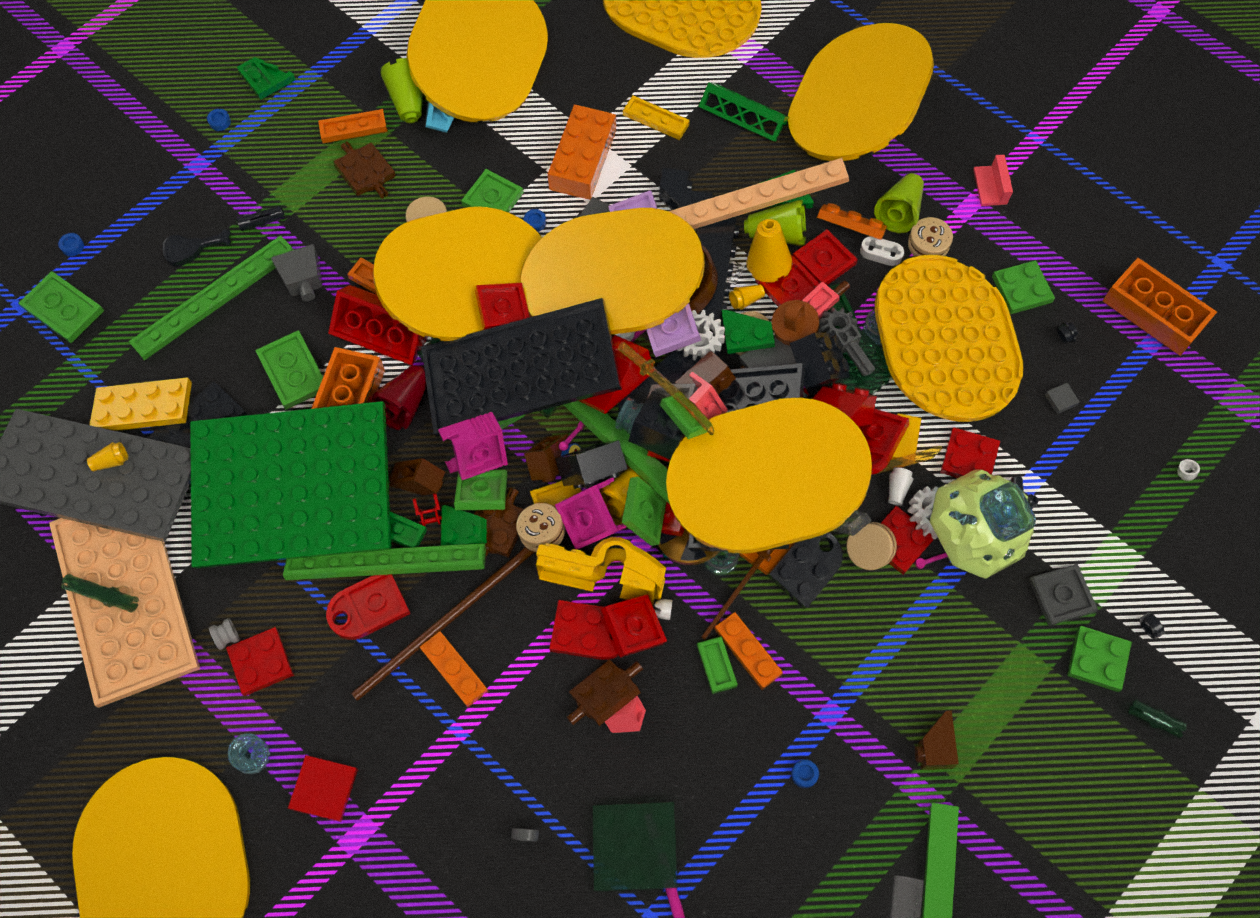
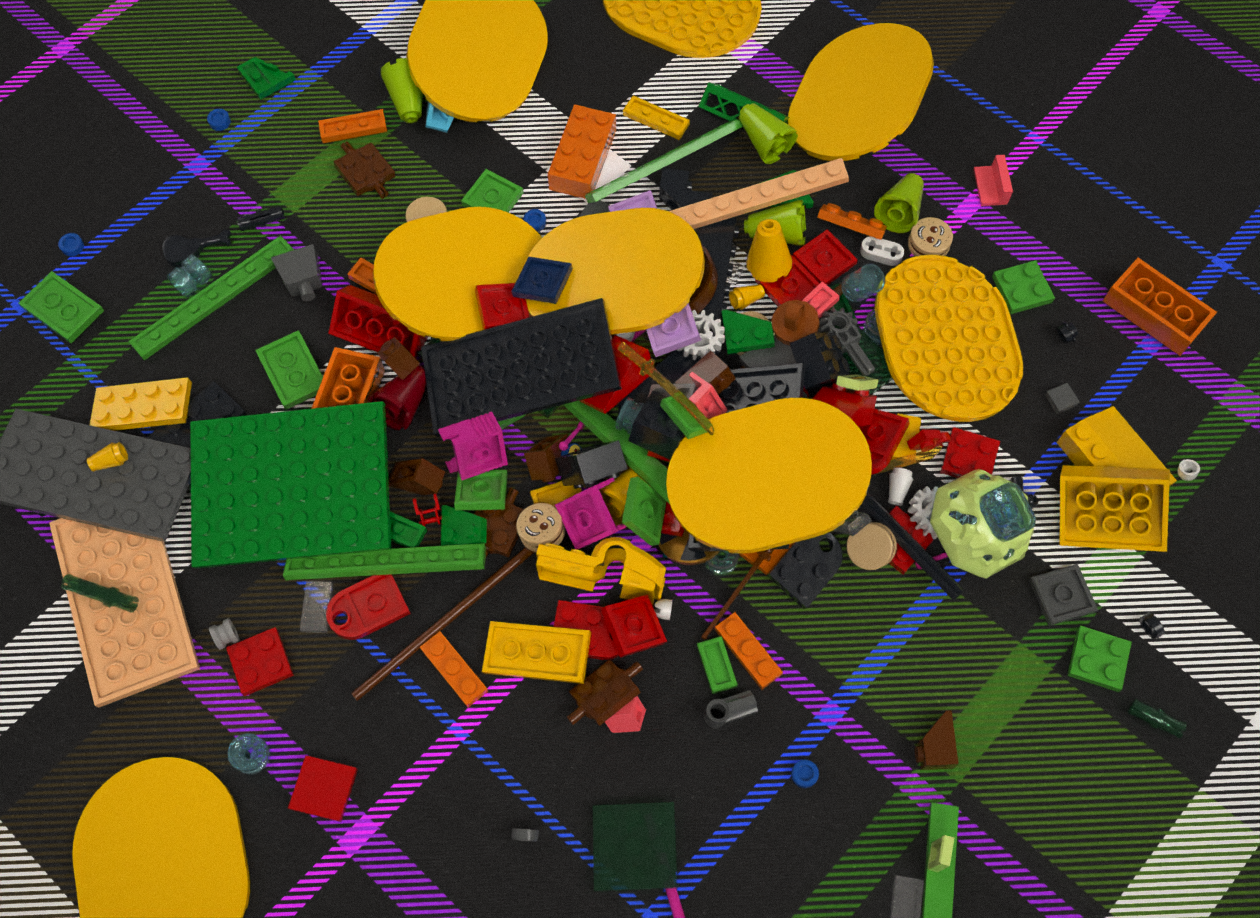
(187, 283): none -> clear light blue wheel
(315, 605): none -> clear tile
(398, 358): none -> reddish brown slope
(536, 652): none -> yellow tile
(542, 280): none -> dark blue tile
(663, 161): none -> bright green tile
(732, 709): none -> dark grey piece
(767, 132): none -> lime cone
(857, 382): none -> yellowish green tile
(863, 283): none -> clear light blue wheel
(912, 548): none -> black axle
(928, 439): none -> red plate
(940, 853): none -> yellowish green tile
(1108, 442): none -> yellow slope
(1114, 507): none -> yellow slope

